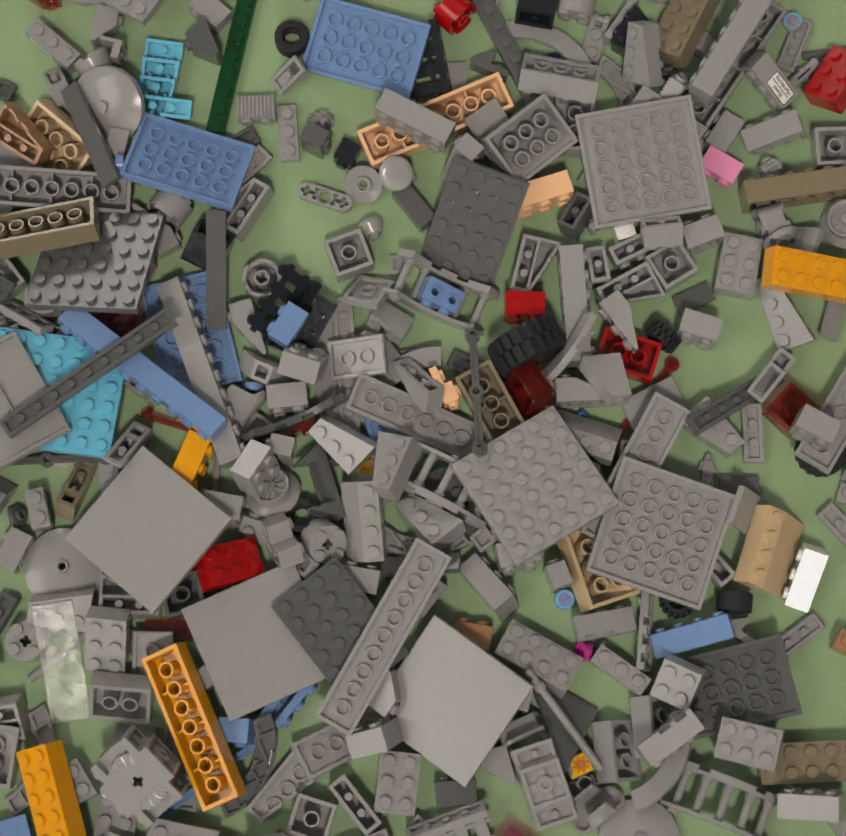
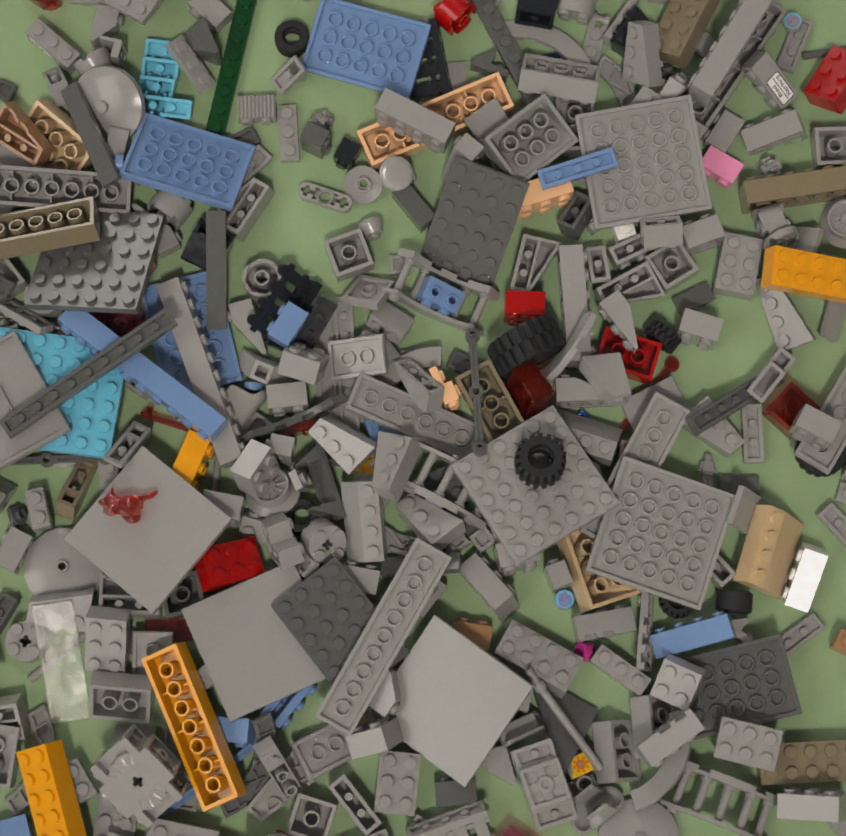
(128, 506): none -> clear red animal
(190, 64): none -> light grey plate
(277, 768): none -> light grey slope
(301, 480): none -> light grey plate
(542, 445): none -> black tyre
(577, 168): none -> medium blue plate
(811, 66): light grey pin -> none

